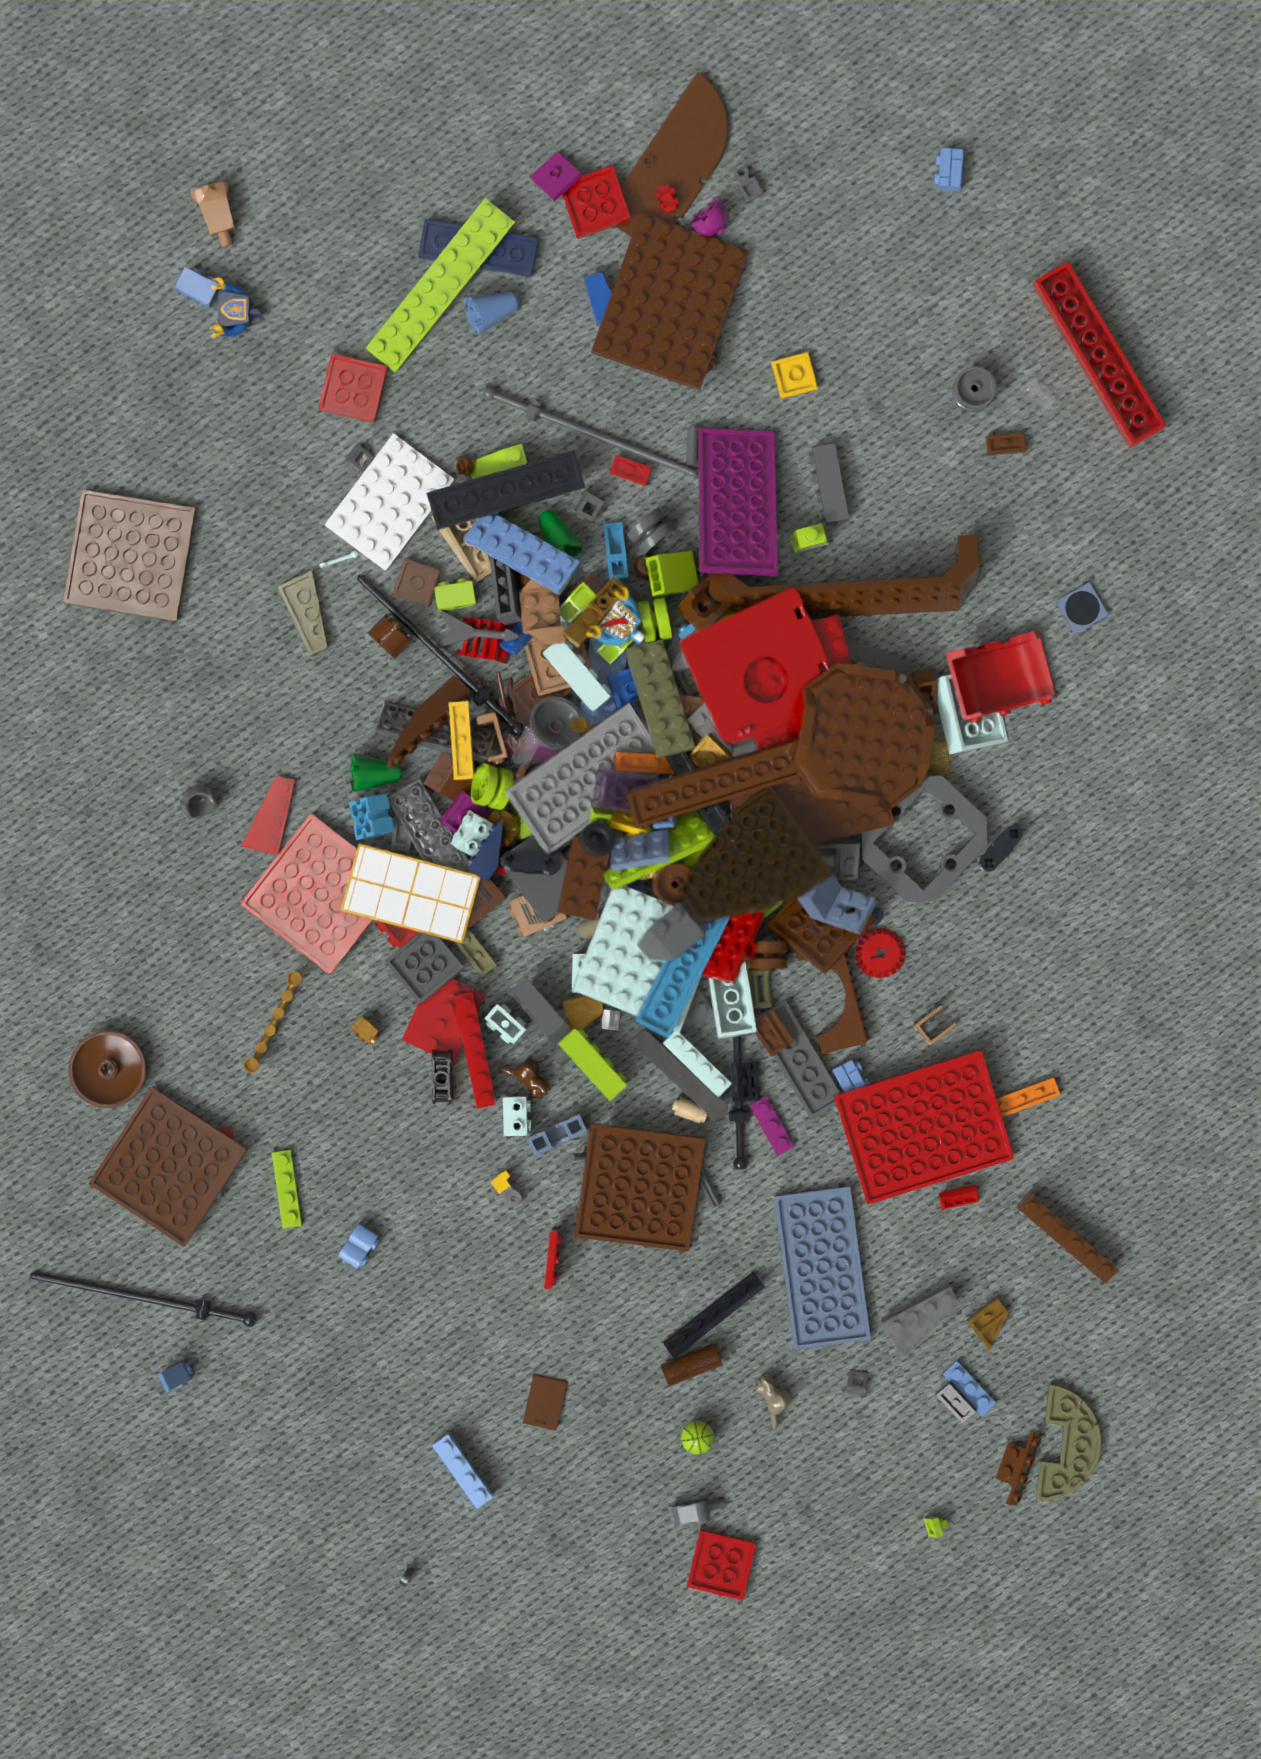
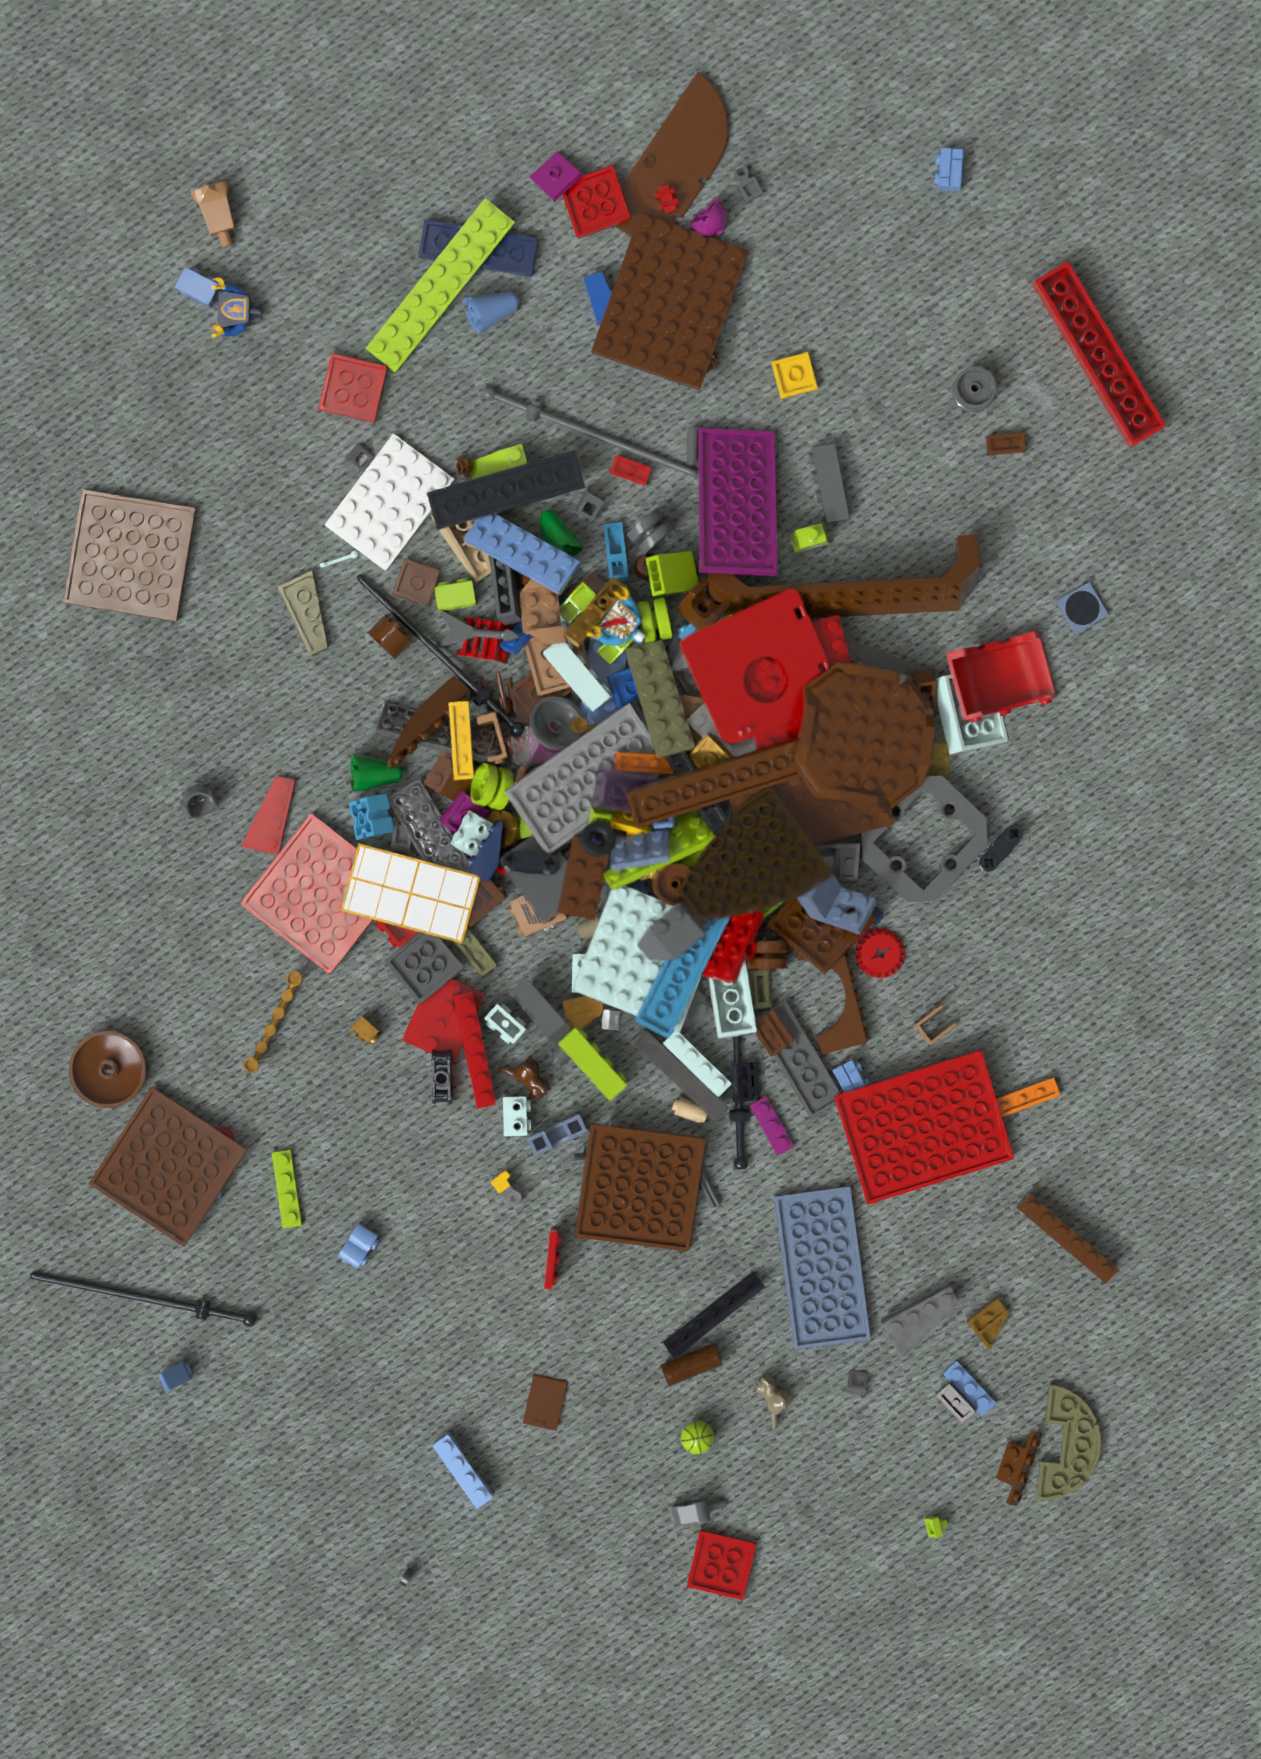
(958, 1197): red plate -> none

